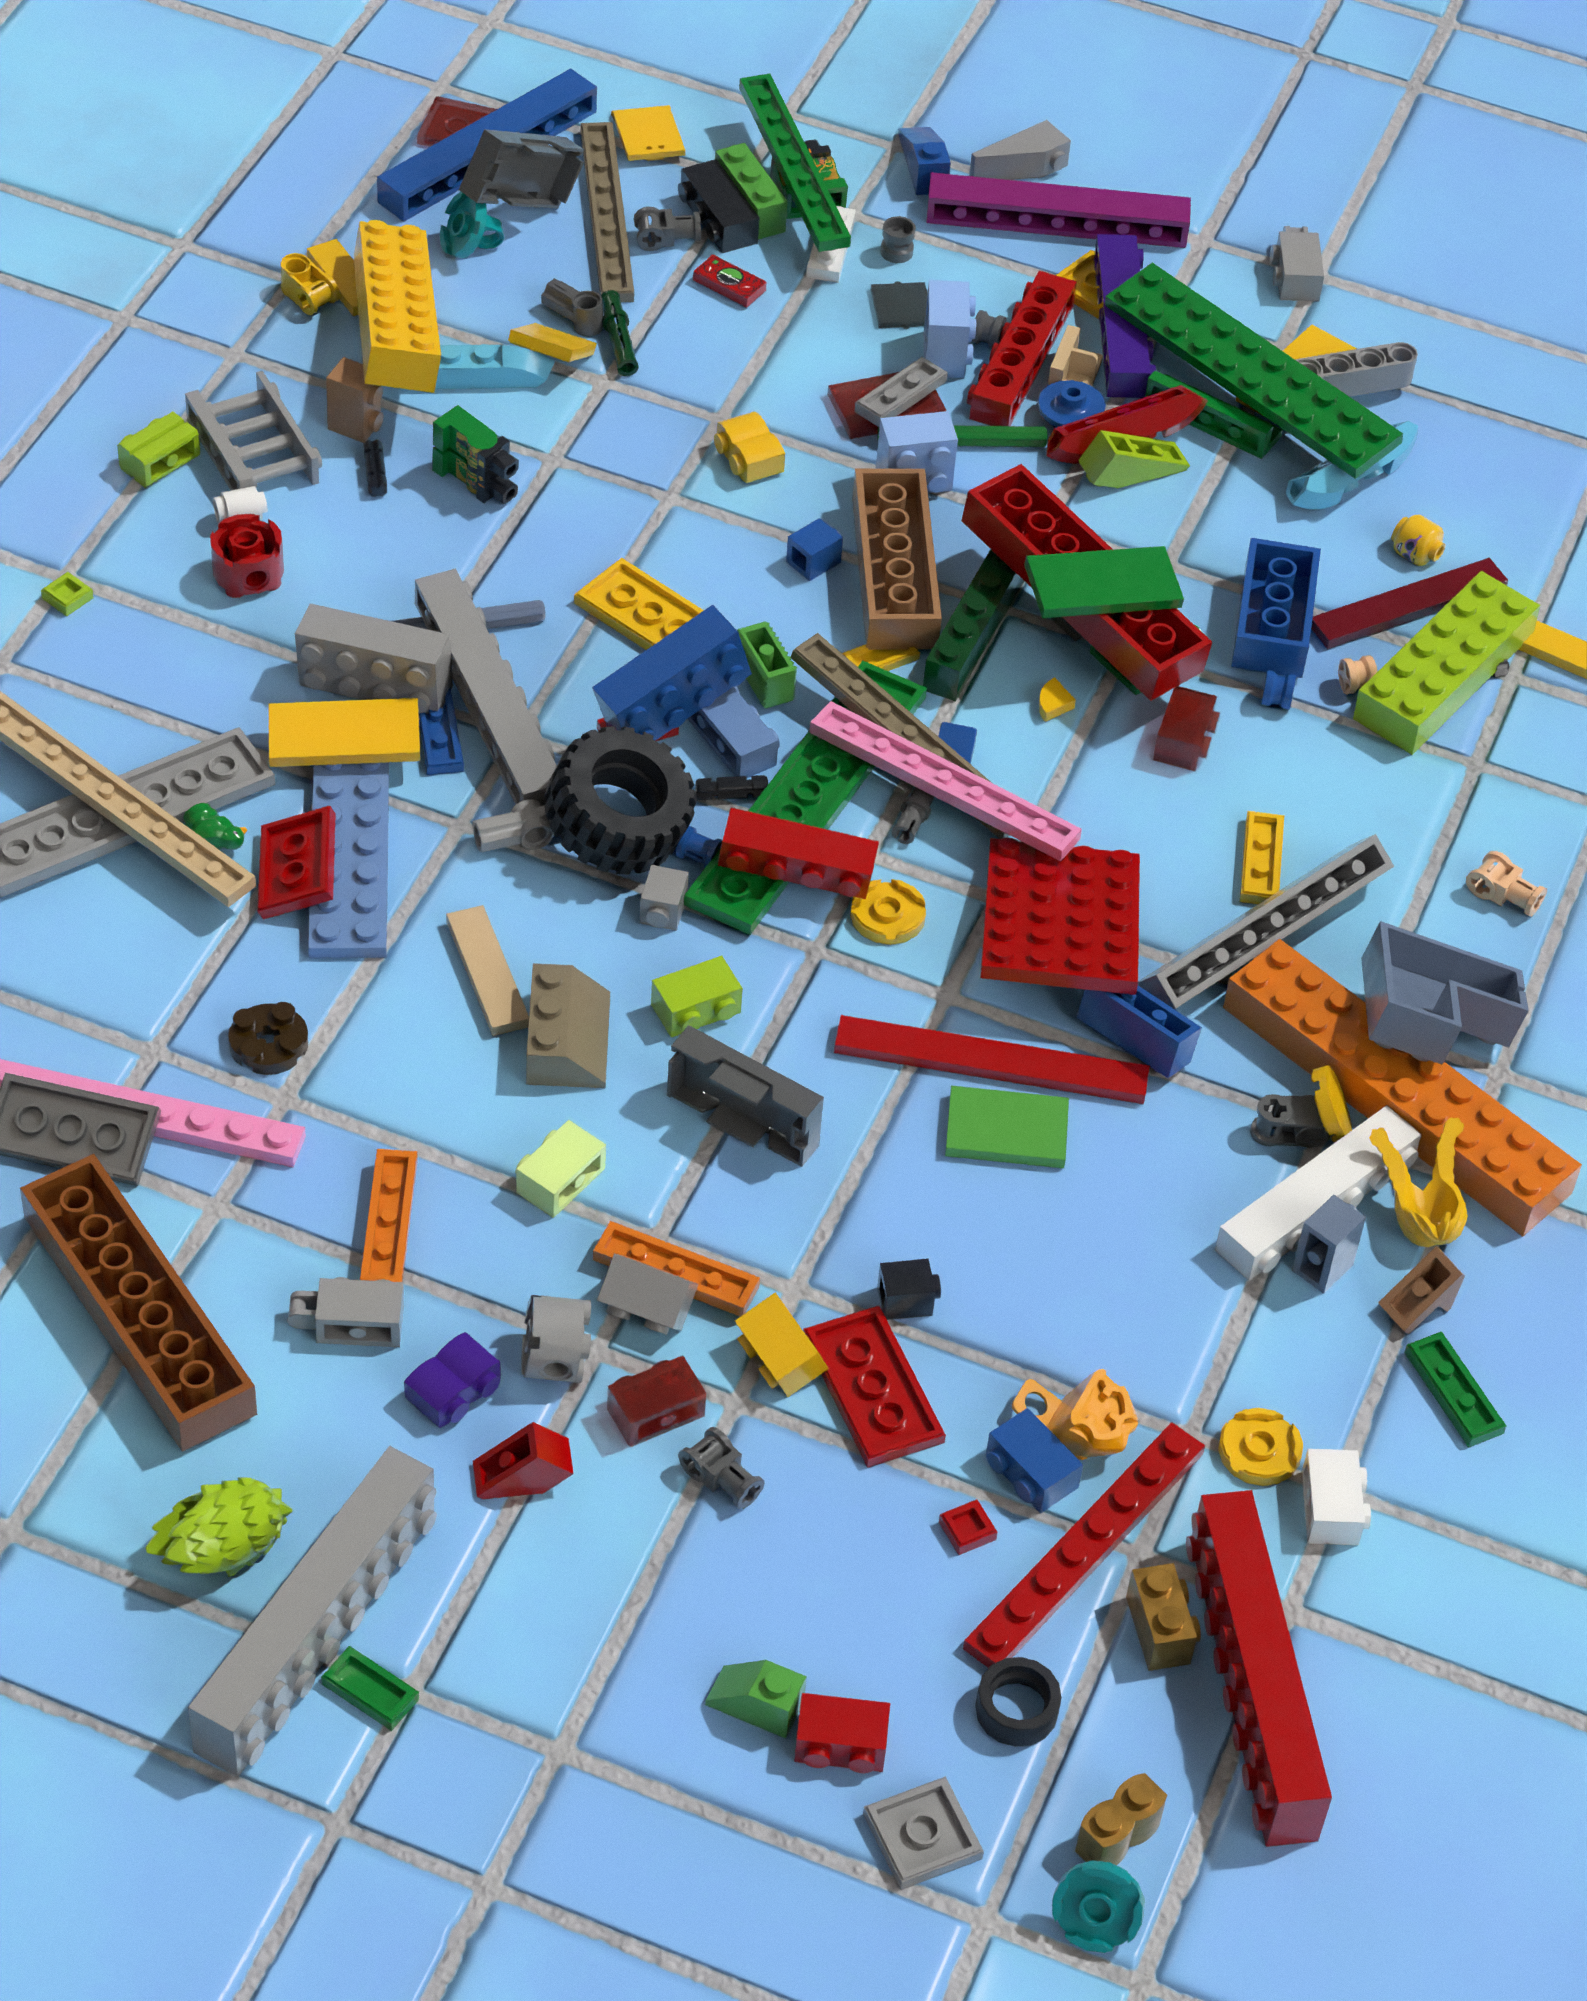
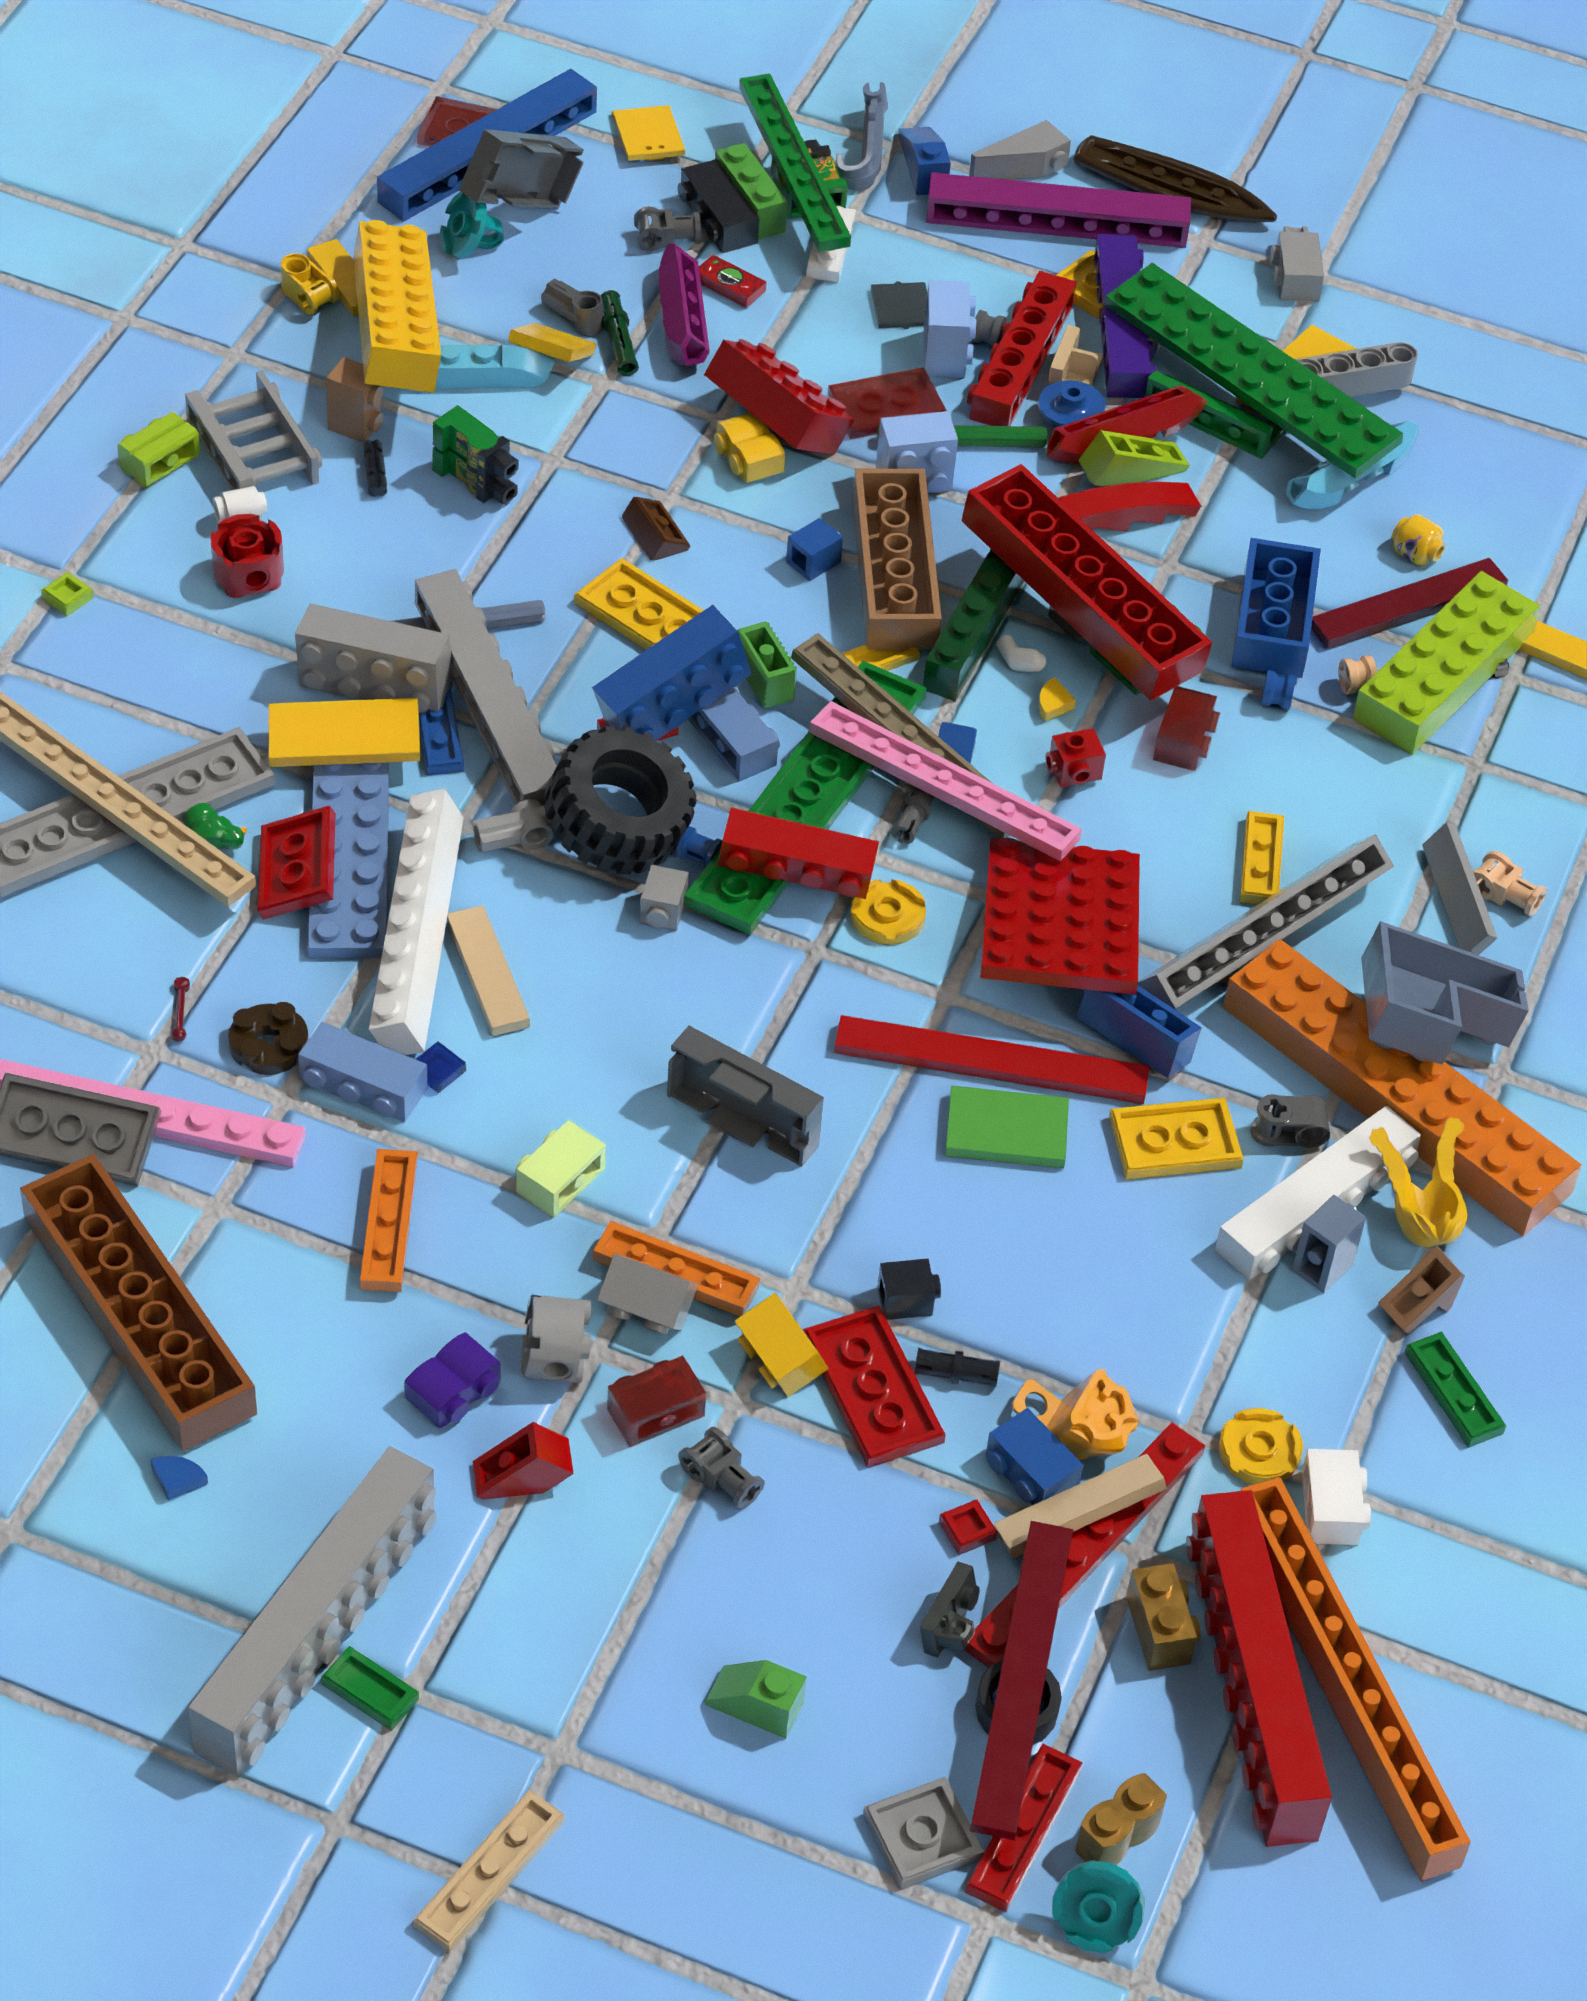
(178, 1475): none -> blue tile
(181, 986): none -> dark red hinge
(221, 1527): lime head -> none
(351, 1312): light grey brick -> none
(363, 1072): none -> medium blue brick
(416, 923): none -> white brick
(442, 1066): none -> clear blue tile
(488, 1871): none -> tan tile
(567, 1028): dark tan slope -> none
(606, 209): dark tan tile -> none
(654, 528): none -> reddish brown slope
(682, 307): none -> magenta brick
(696, 996): lime brick -> none
(730, 787): black axle -> none
(779, 396): none -> red brick
(842, 1733): red brick -> none
(864, 174): none -> sand blue piece
(898, 239): dark grey wheel -> none
(901, 391): light grey tile -> none
(945, 1619): none -> pearl dark grey hinge
(957, 1367): none -> black pin
(1008, 1861): none -> red tile
(1020, 658): none -> white arm
(1021, 1681): none -> dark red tile
(1076, 757): none -> red brick
(1084, 1502): none -> tan tile
(1103, 581): green tile -> none
(1121, 504): none -> red slope
(1164, 175): none -> dark brown piece
(1175, 1138): none -> yellow tile
(1331, 1103): yellow tile -> none
(1358, 1690): none -> orange brick
(1459, 890): none -> light grey tile

